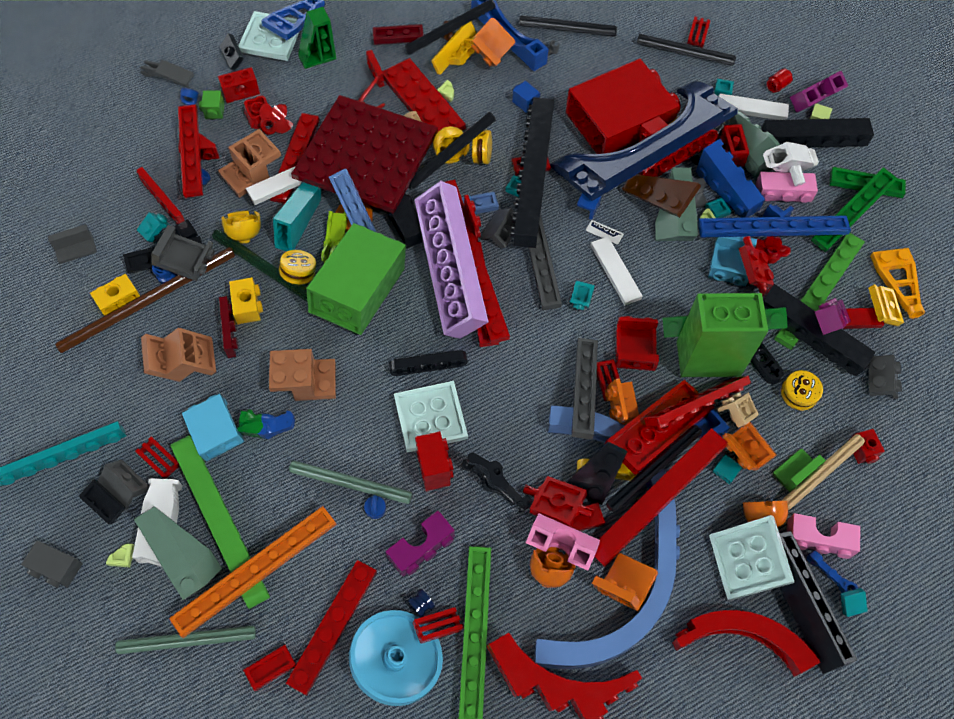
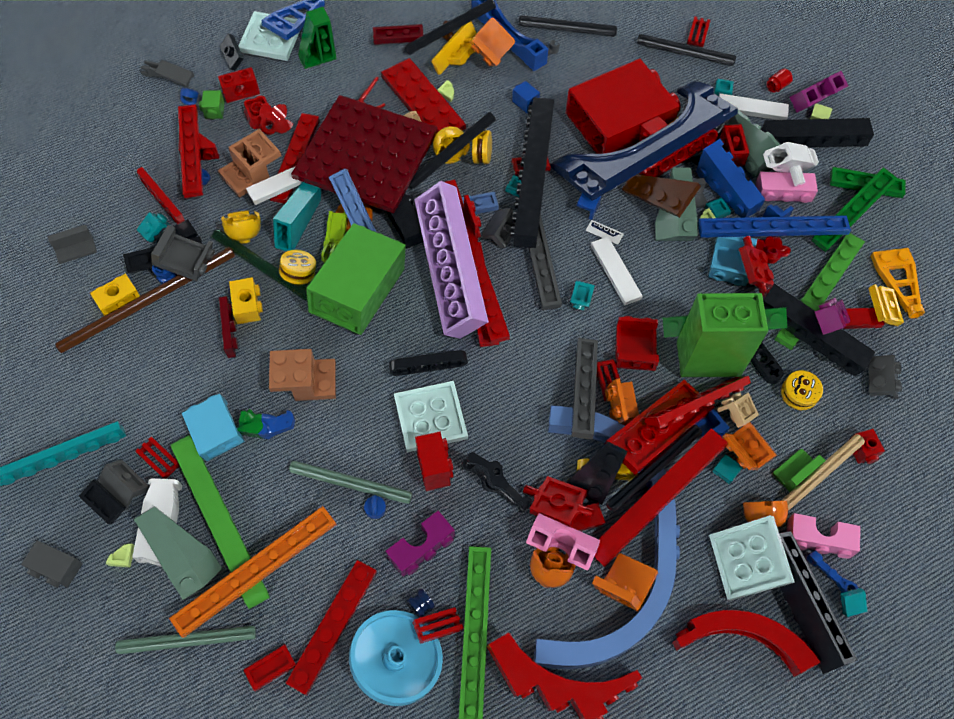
(178, 354): nougat bracket -> none
(375, 68): red tile -> none

